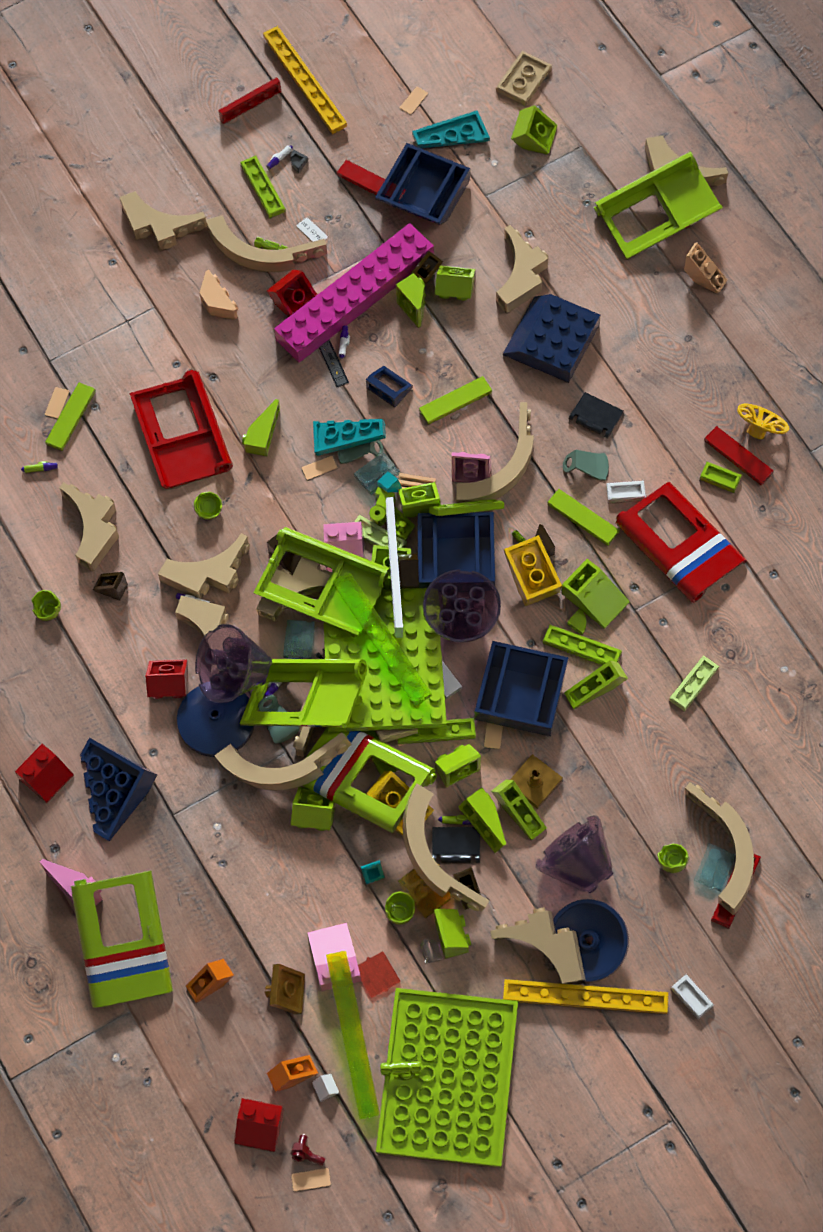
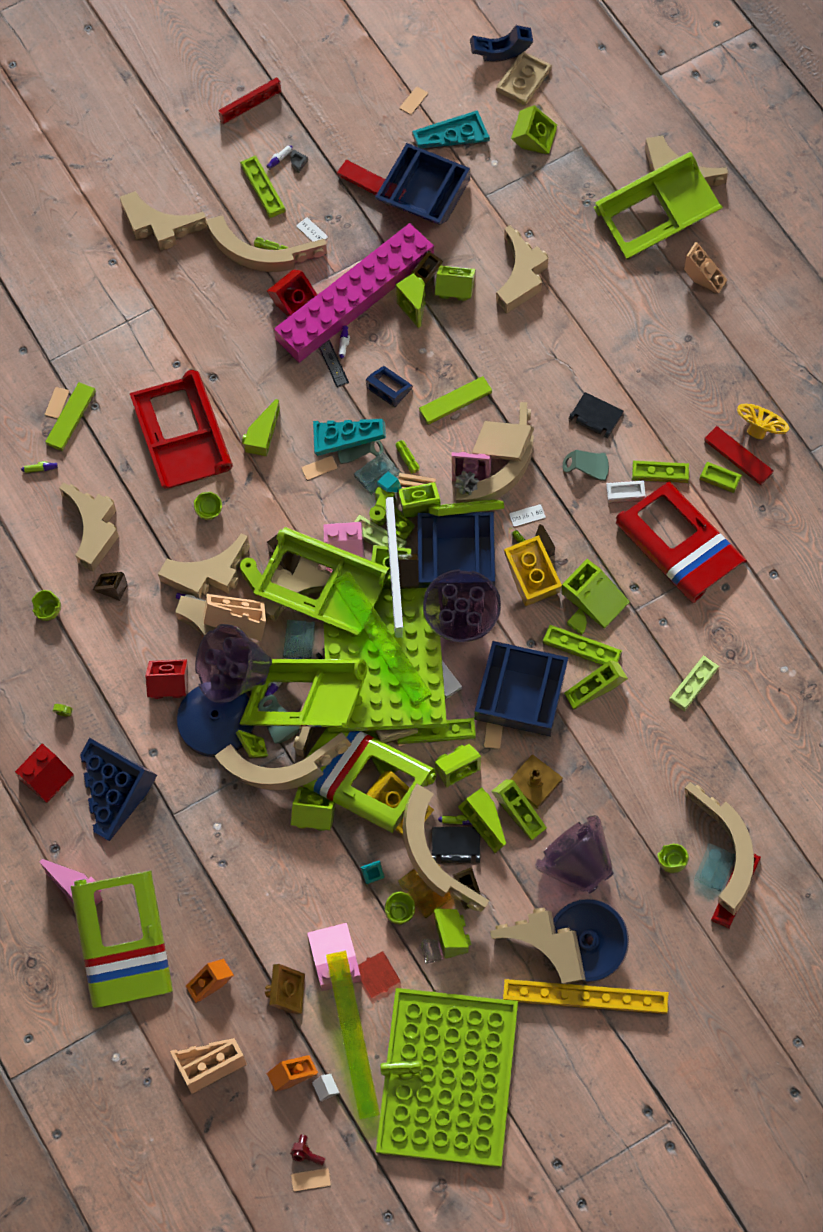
(62, 710): none -> lime tile
(208, 1063): none -> light nougat wedge
(216, 298): light nougat slope -> none
(242, 613): none -> light nougat wedge
(250, 572): none -> lime leg
(253, 744): none -> lime piece
(258, 1124): red slope -> none
(305, 80): yellow plate -> none
(407, 456): none -> lime axle
(466, 483): none -> light grey gear
(503, 440): none -> tan tile
(505, 47): none -> dark blue arch
(527, 515): none -> white sticker
(553, 336): dark blue slope -> none
(583, 517): lime tile -> none
(660, 471): none -> lime tile
(692, 996): white tile -> none

